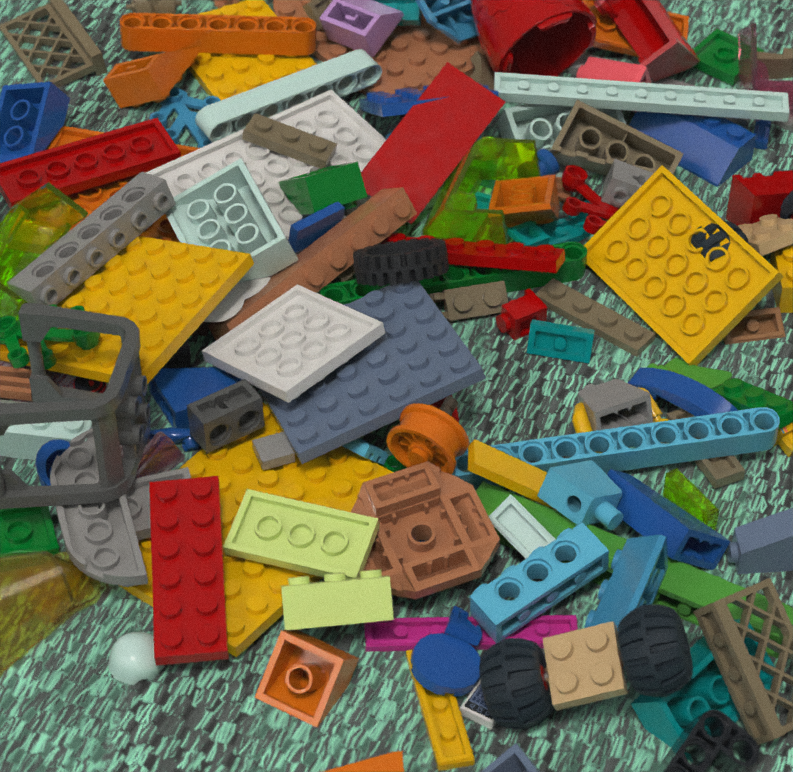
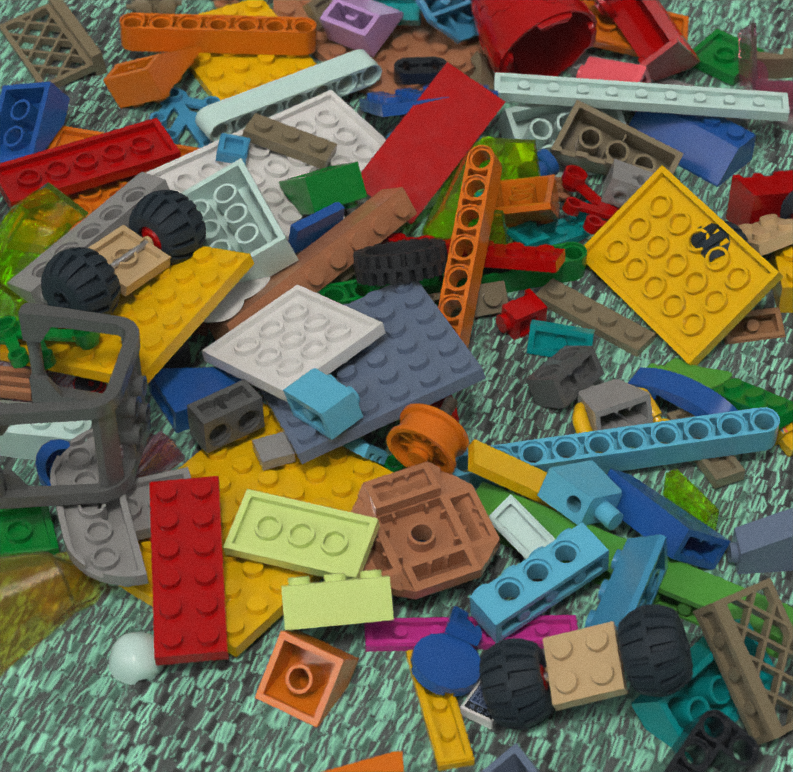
(160, 233): none -> black plate
(178, 435): blue arm -> none
(232, 148): none -> dark azure tile
(323, 403): none -> medium azure brick
(417, 70): none -> black beam
(470, 237): none -> orange beam
(564, 375): none -> dark grey brick
(762, 131): blue piece -> none

